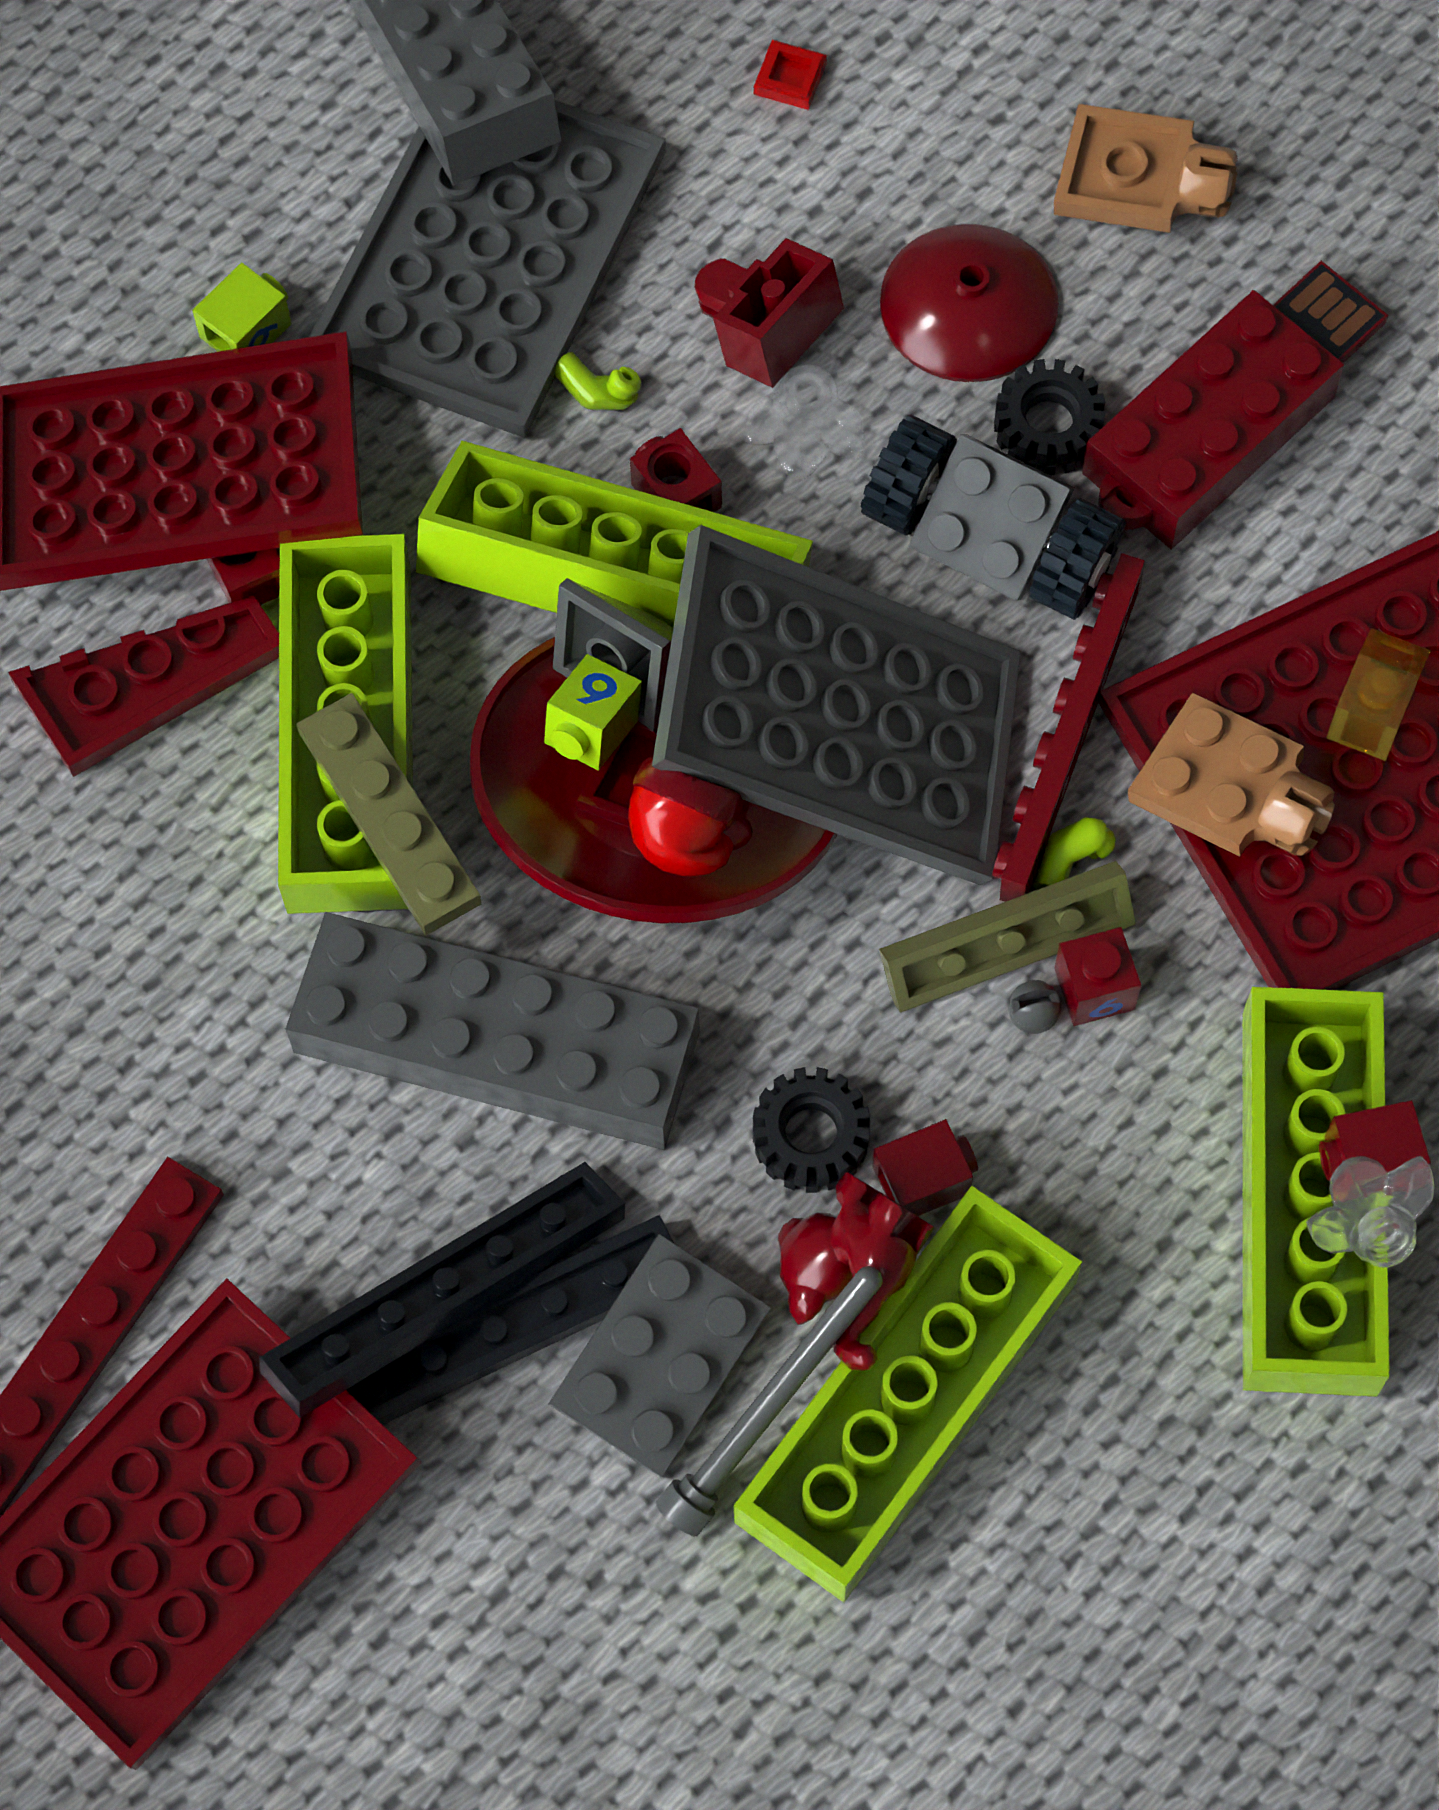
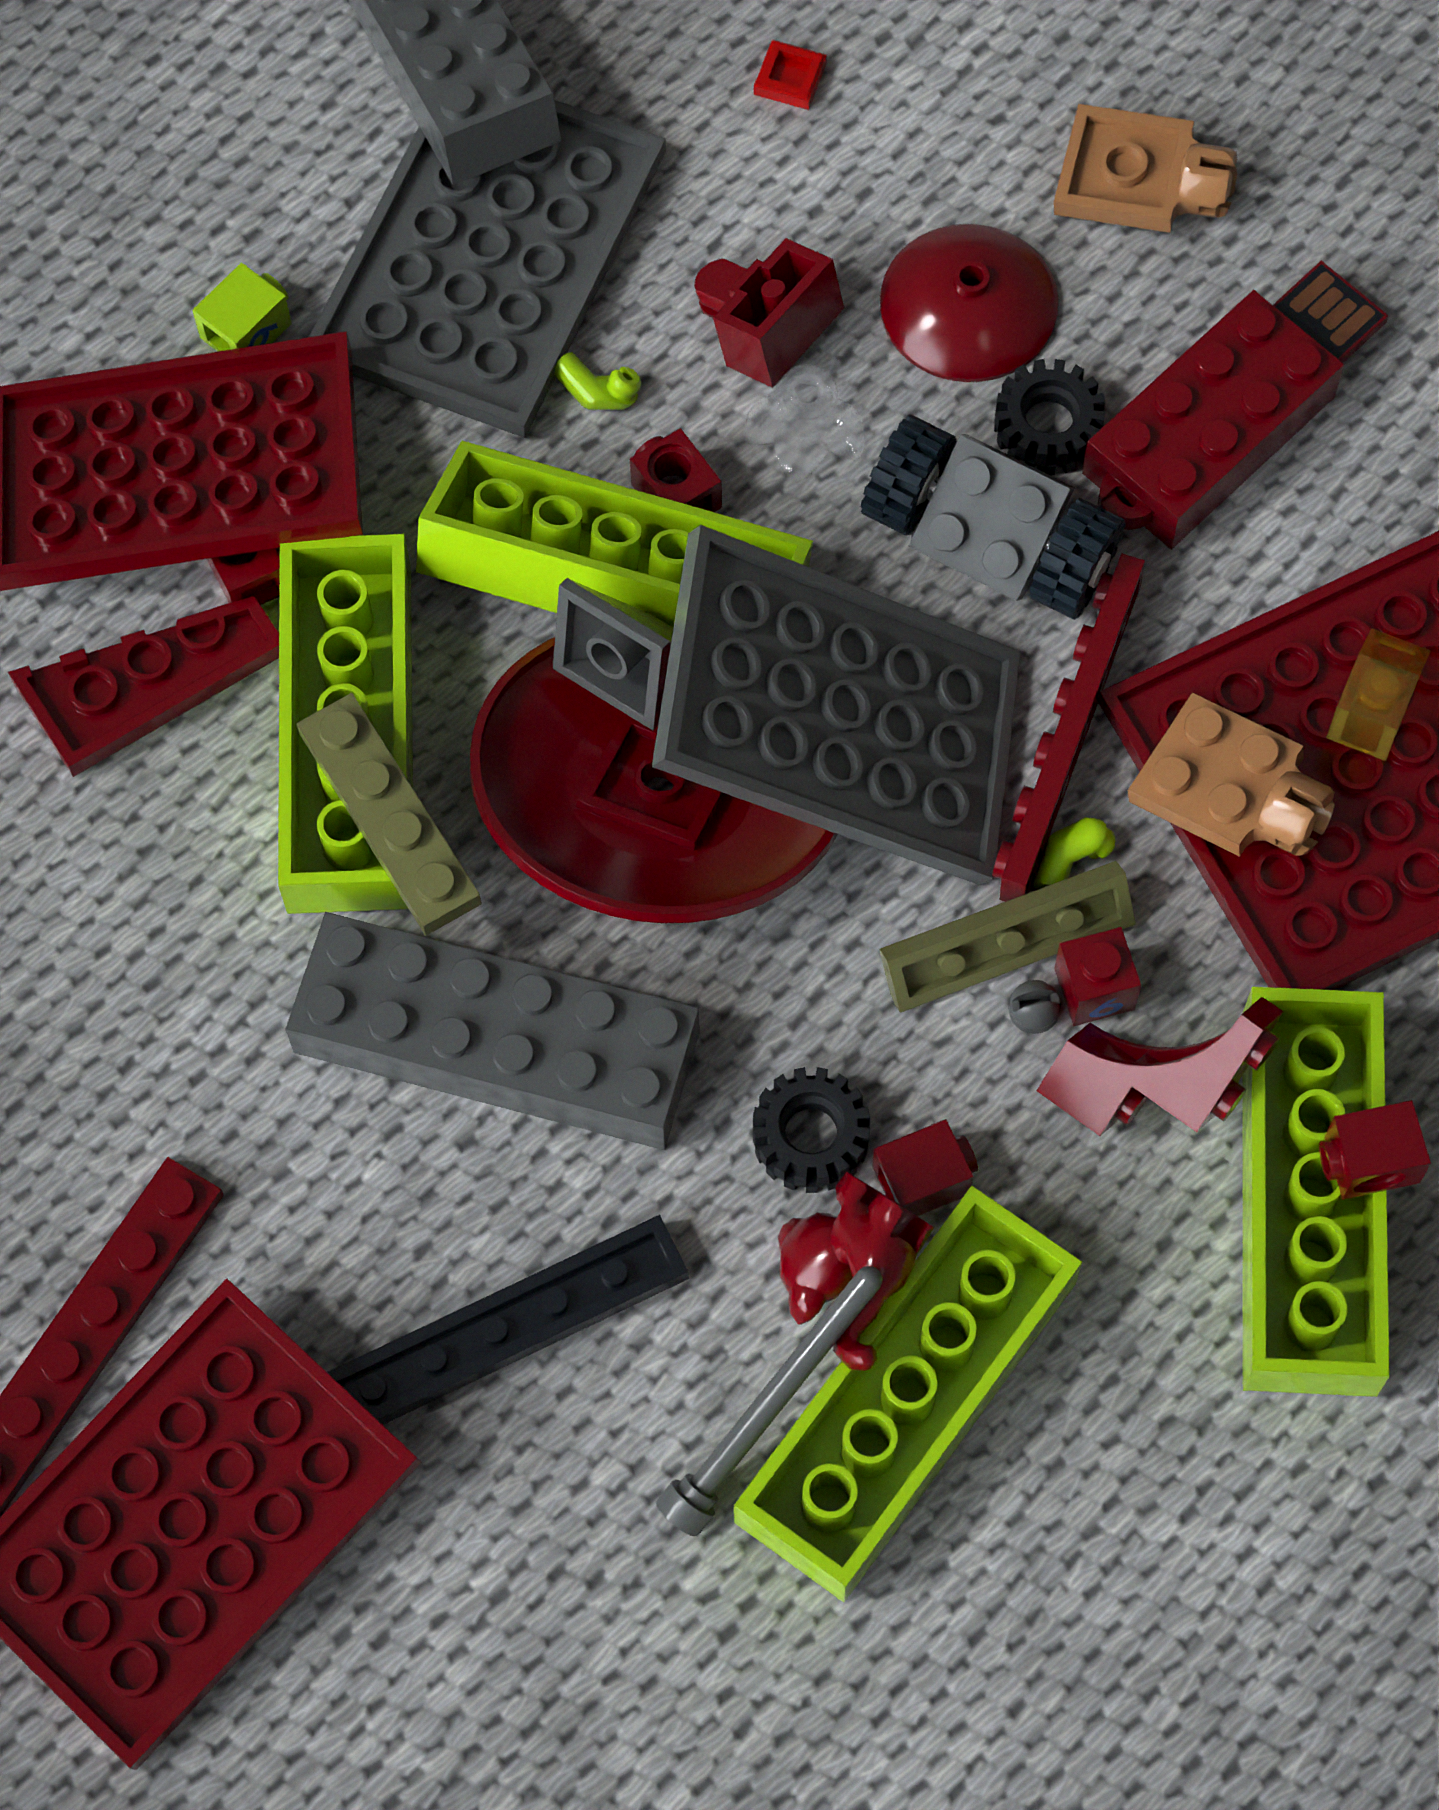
(441, 1289): black plate -> none
(592, 712): lime brick -> none
(659, 1356): dark grey plate -> none
(685, 821): red piece -> none
(1110, 1078): none -> arch
(1374, 1210): clear plate -> none

